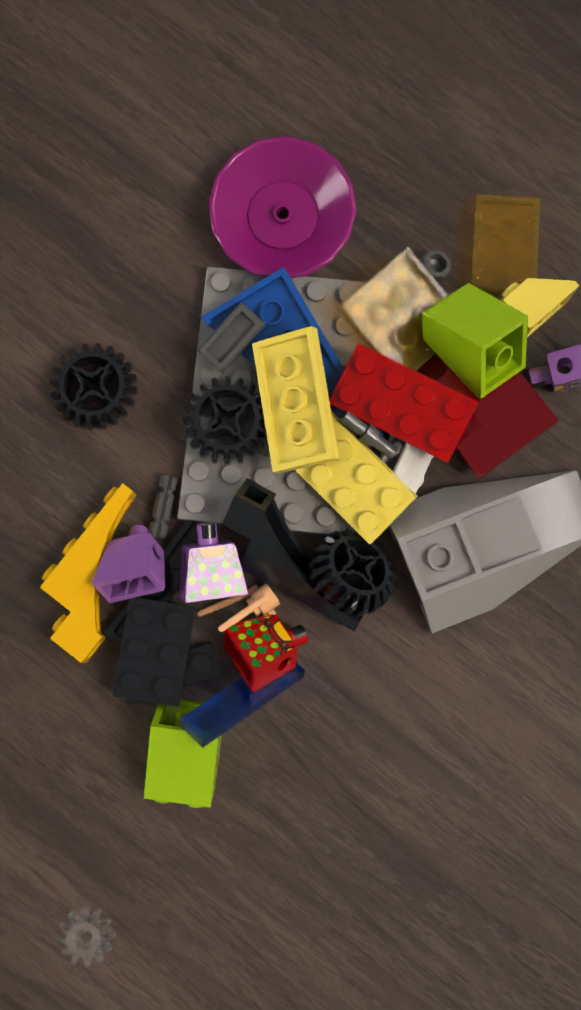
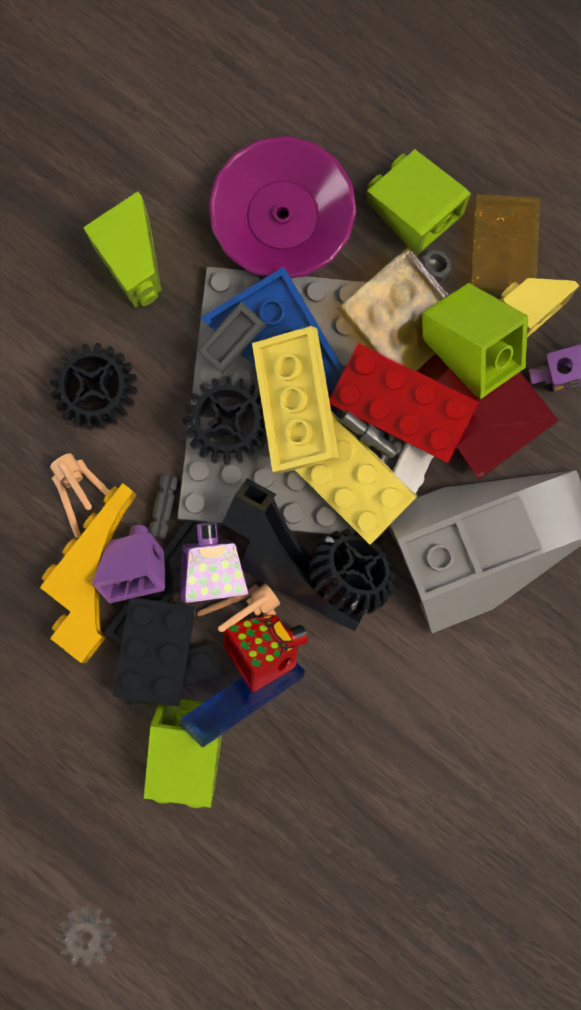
(68, 473): none -> light nougat plant
(127, 249): none -> lime slope
(417, 200): none -> lime slope

